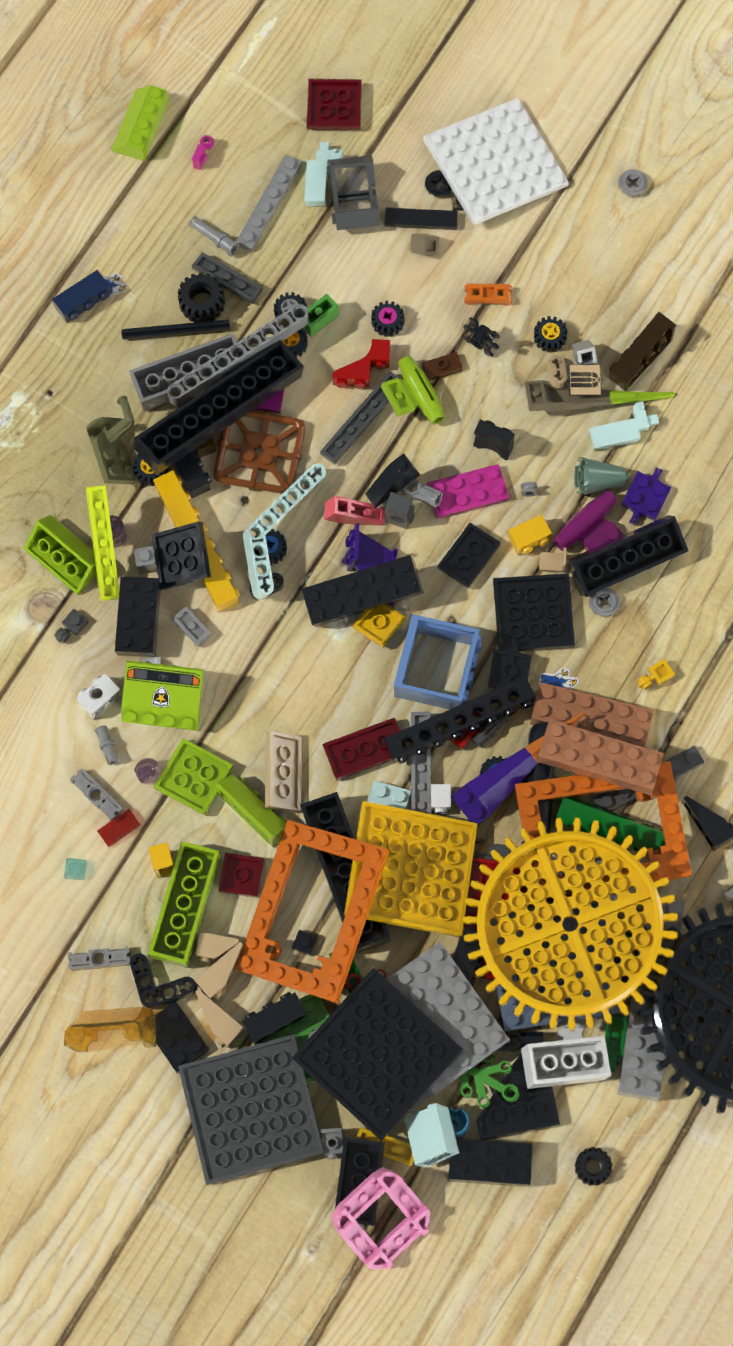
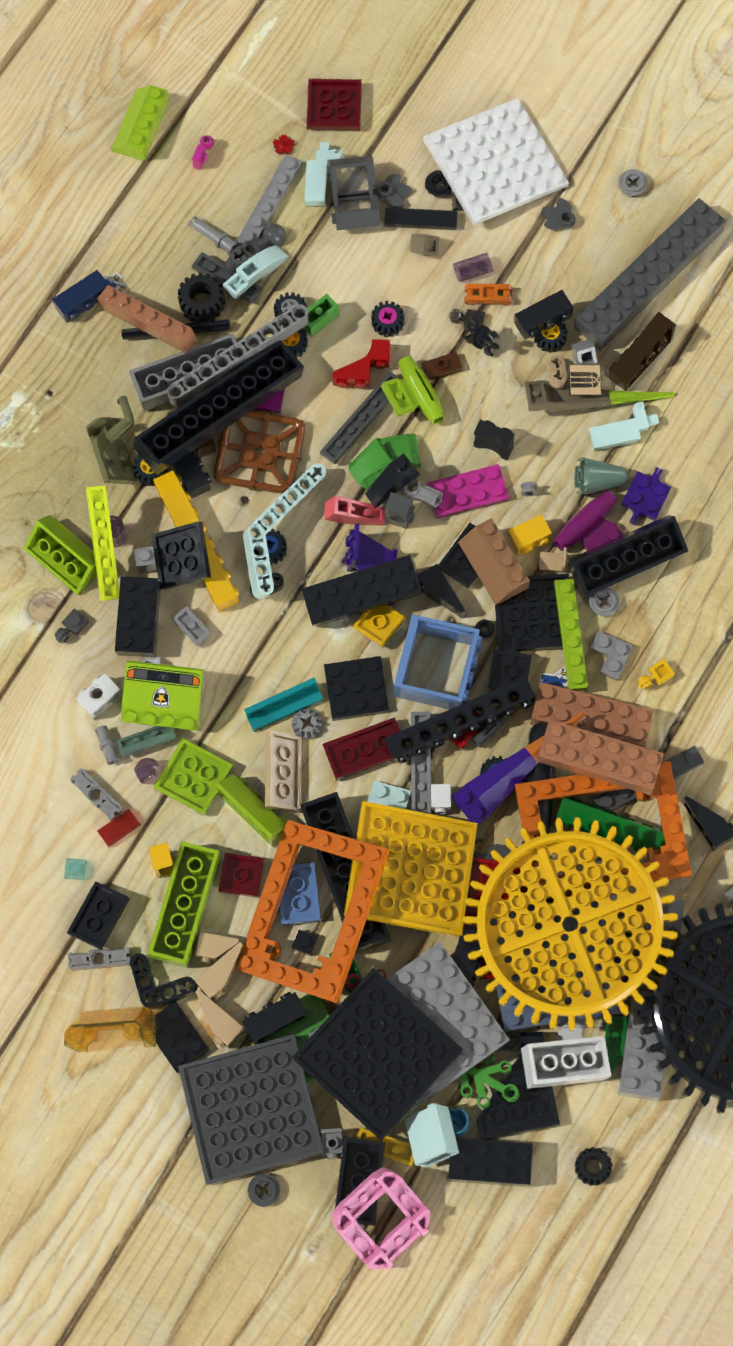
(98, 915): none -> black plate
(145, 739): none -> sand green plate
(147, 319): none -> nougat brick
(254, 269): none -> light aqua slope
(254, 1192): none -> dark grey gear
(272, 235): none -> dark grey beam
(283, 144): none -> red plant
(283, 704): none -> teal fence
(300, 897): none -> medium blue plate
(308, 732): none -> light grey gear
(356, 688): none -> black plate
(370, 464): none -> bright green slope
(396, 190): none -> dark grey plate
(402, 444): none -> bright green slope
(439, 590): none -> black slope
(457, 316): none -> clear smoke plate
(473, 267): none -> plate
(485, 623): none -> black plate
(494, 562): none -> medium nougat slope
(543, 315): none -> black brick
(557, 214): none -> dark grey plate
(570, 634): none -> lime plate
(615, 651): none -> light grey plate
(649, 274): none -> dark grey brick

